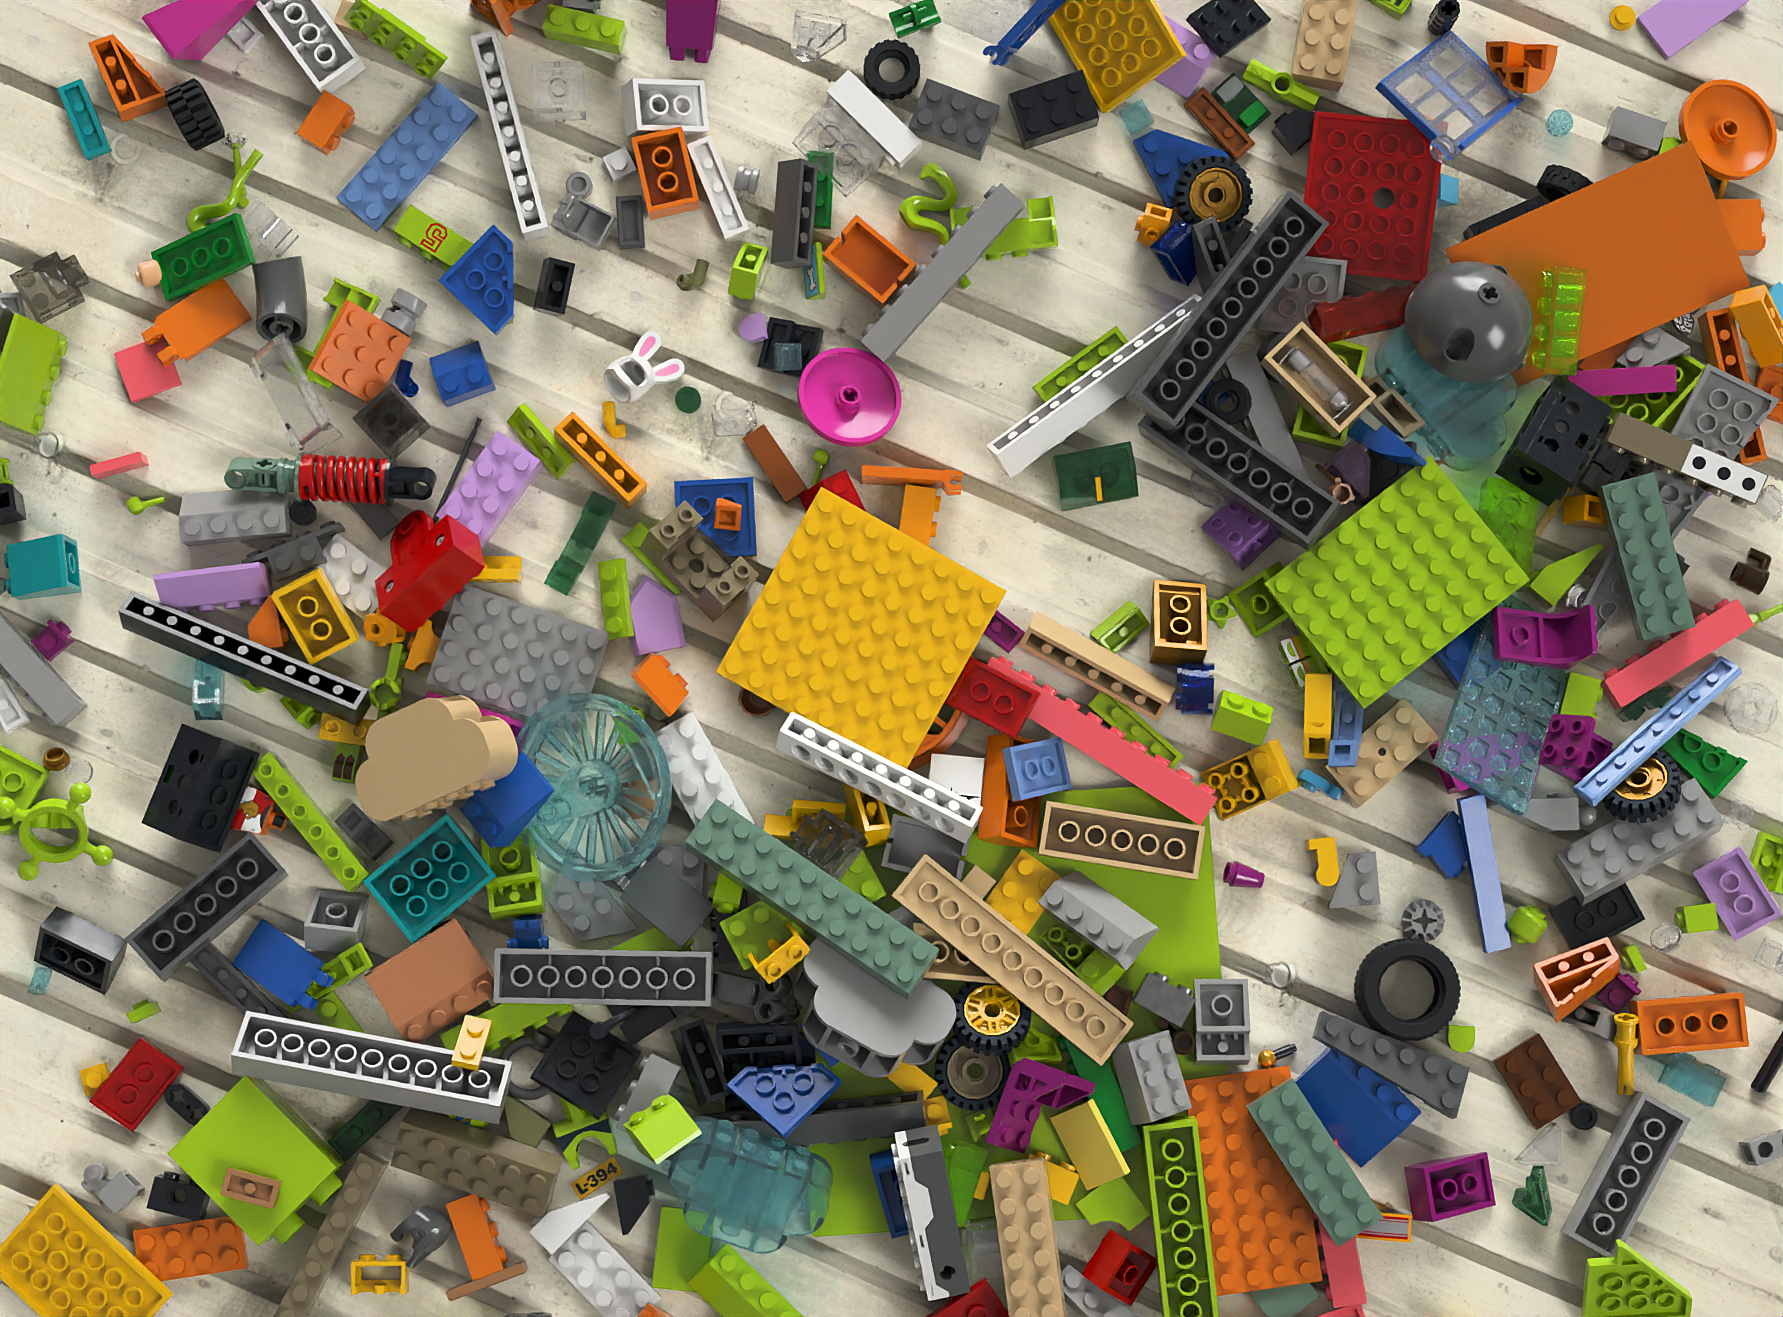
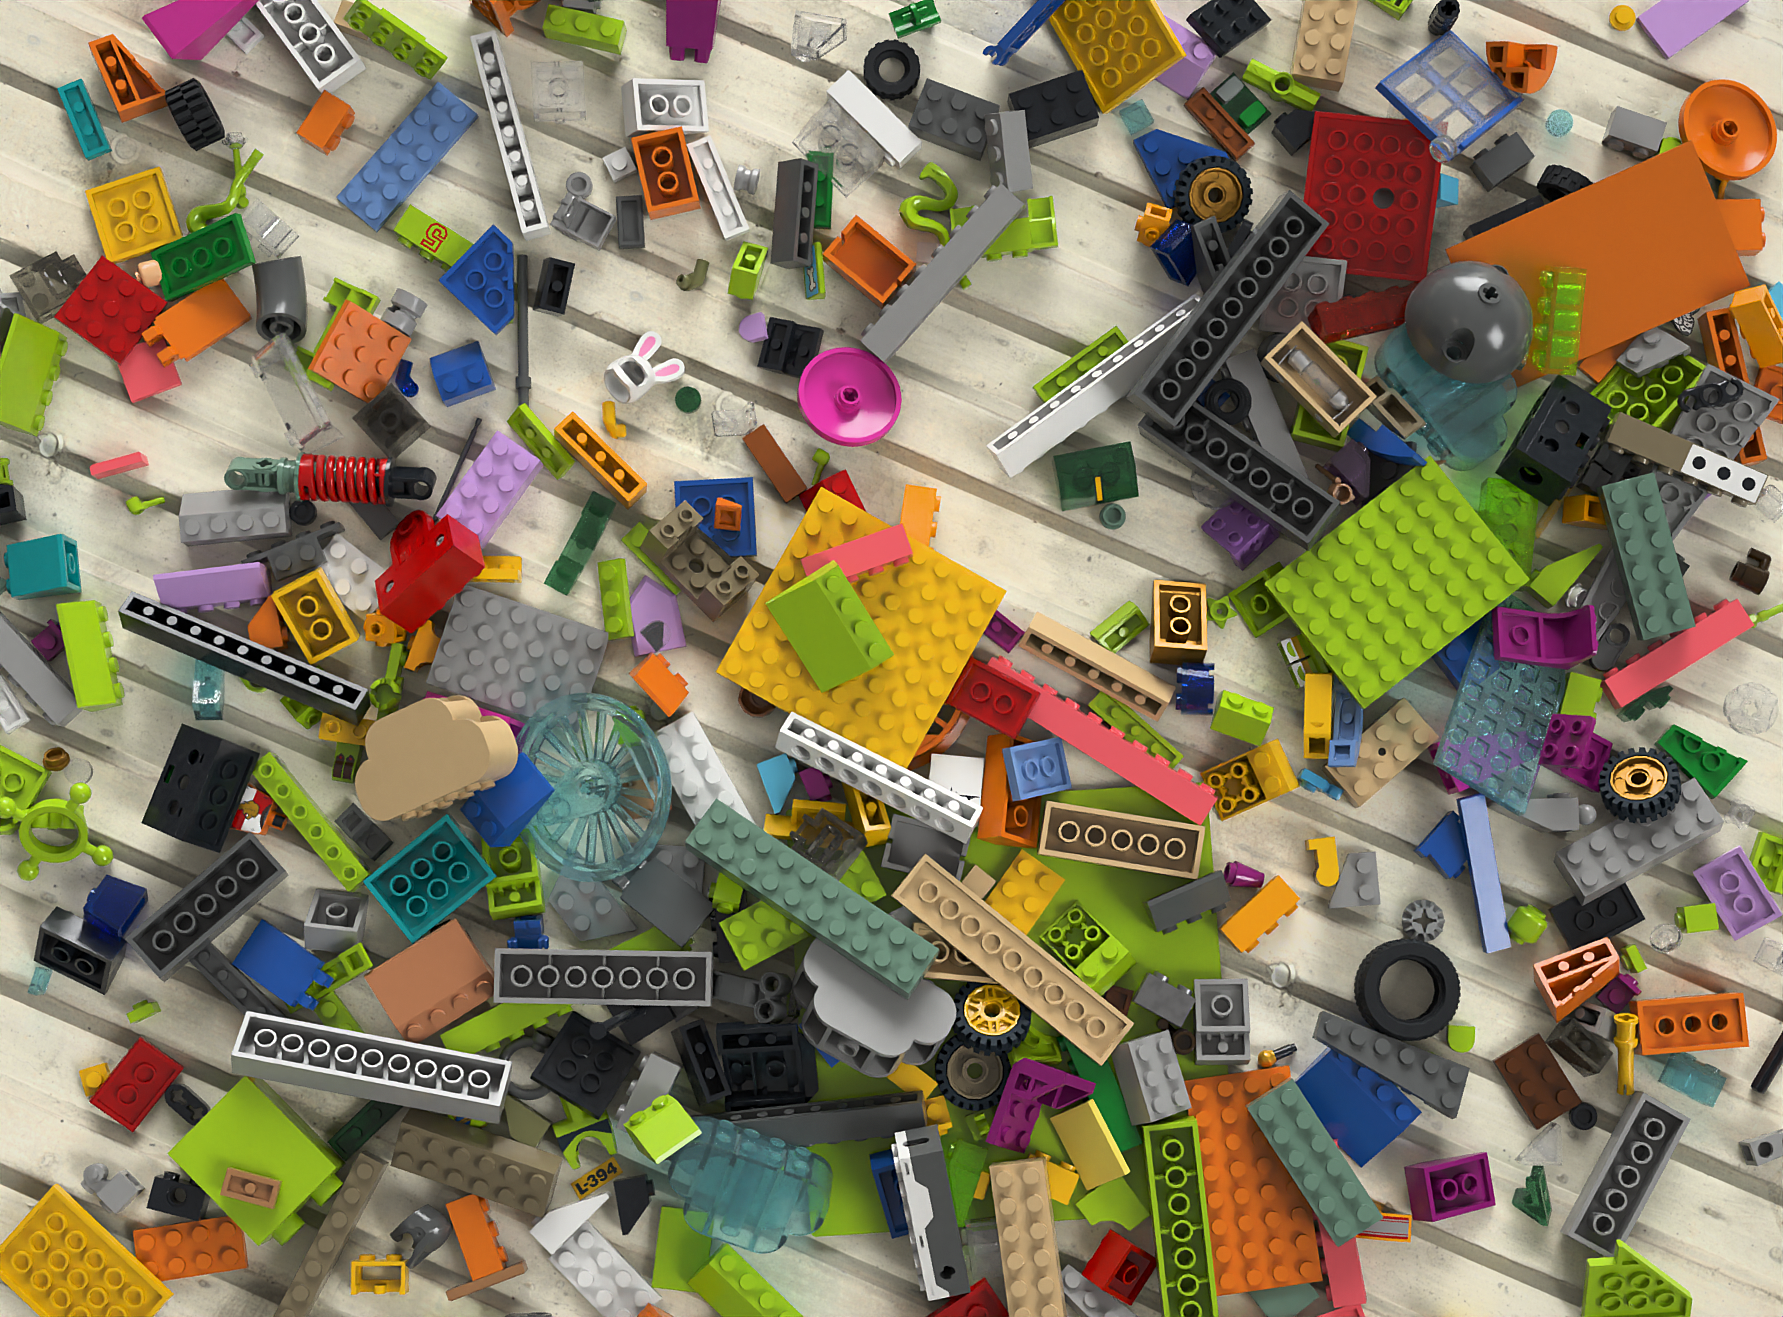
(90, 655): none -> lime slope
(110, 310): none -> red plate
(114, 906): none -> clear blue torso
(134, 215): none -> yellow plate
(471, 1043): plate -> none
(523, 381): none -> dark grey bar
(657, 634): none -> clear tile
(778, 779): none -> medium azure slope
(783, 956): yellow window -> none
(784, 1093): plate -> none
(787, 356): clear light blue tile -> none
(816, 784): none -> magenta brick
(829, 627): none -> lime slope
(865, 554): none -> coral brick
(913, 476): orange tile -> none
(1008, 150): none -> light grey brick
(1098, 918): light grey slope -> none
(1112, 516): none -> sand green plate
(1187, 902): none -> dark grey slope
(1259, 915): none -> light orange brick
(1502, 161): none -> dark grey brick
(1579, 1047): none -> clear smoke brick
(1608, 651): none -> dark grey piece
(1627, 380): dark pink tile -> none
(1657, 731): light blue tile -> none
(1723, 396): none -> black piece

